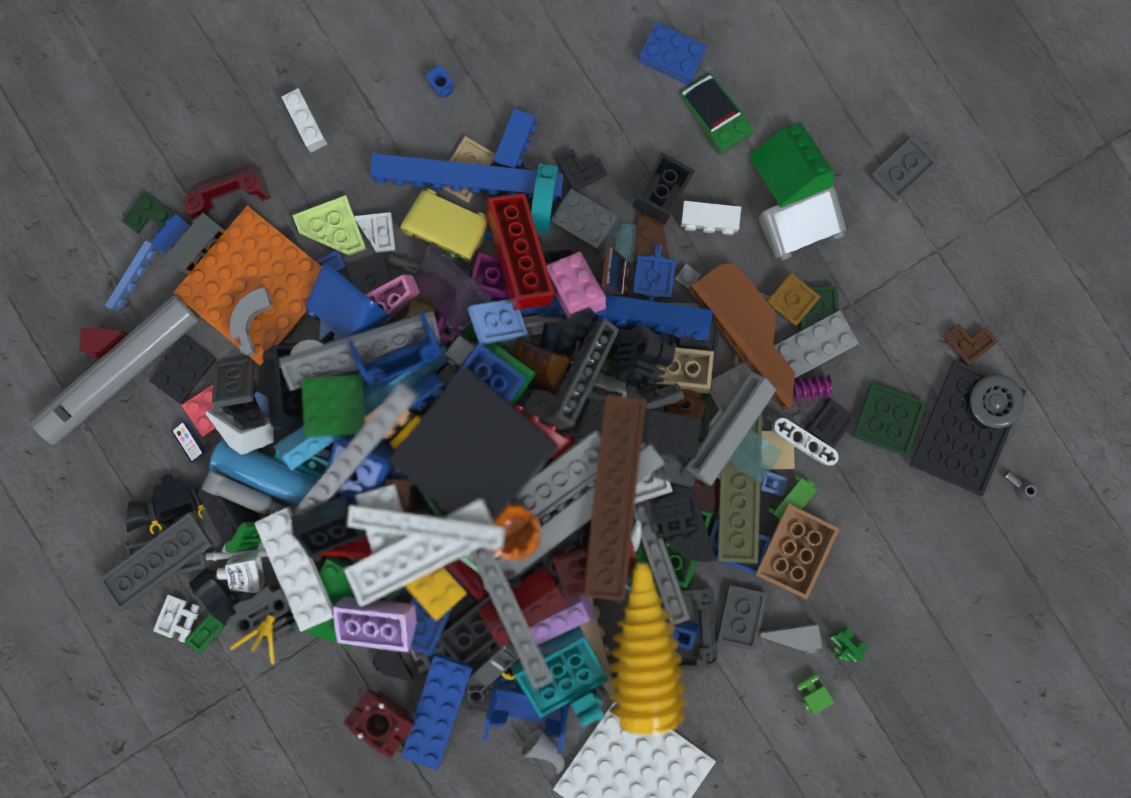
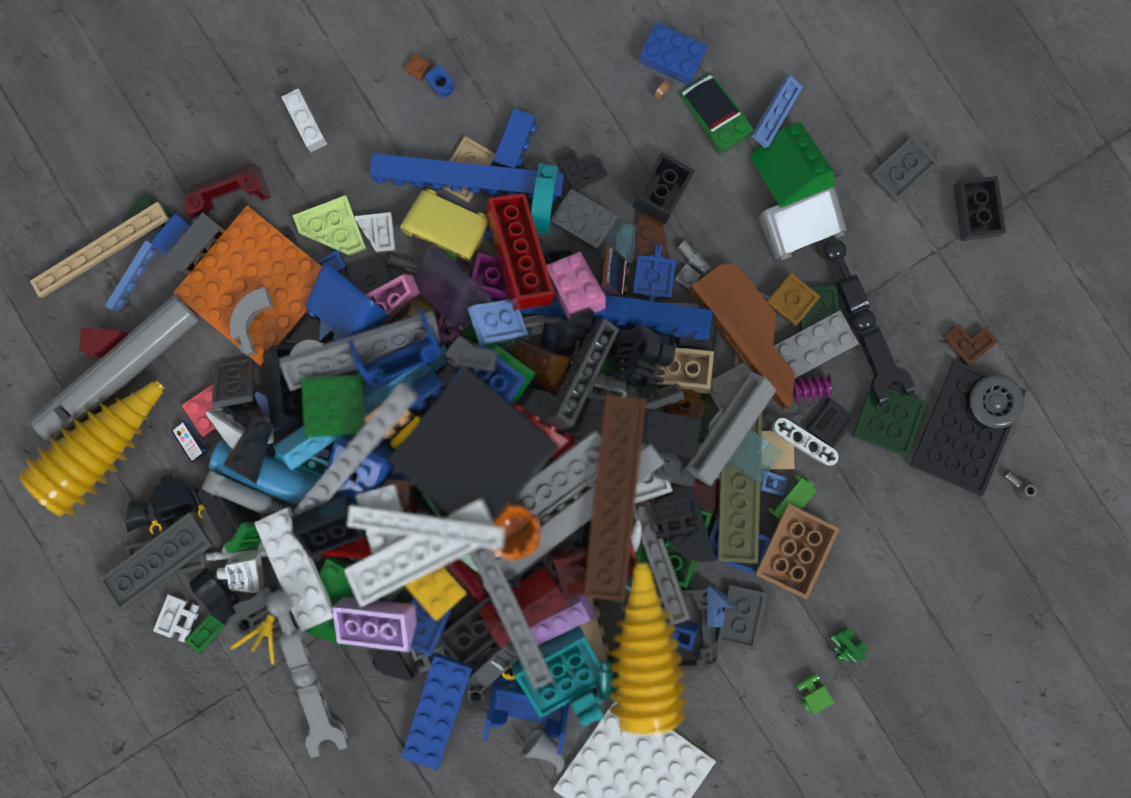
(85, 453): none -> yellow cone
(99, 250): none -> tan plate
(182, 369): black plate -> none
(250, 449): none -> black wing
(305, 677): none -> light grey piece
(362, 726): dark red piece -> none
(417, 67): none -> dark orange plate
(476, 358): none -> dark grey plate
(605, 676): none -> teal cylinder
(662, 90): none -> medium nougat tile
(694, 258): none -> light grey pin
(710, 217): white brick -> none
(715, 603): none -> medium blue slope
(777, 111): none -> medium blue plate
(800, 637): light grey slope -> none
(864, 321): none -> black piece
(979, 208): none -> black brick

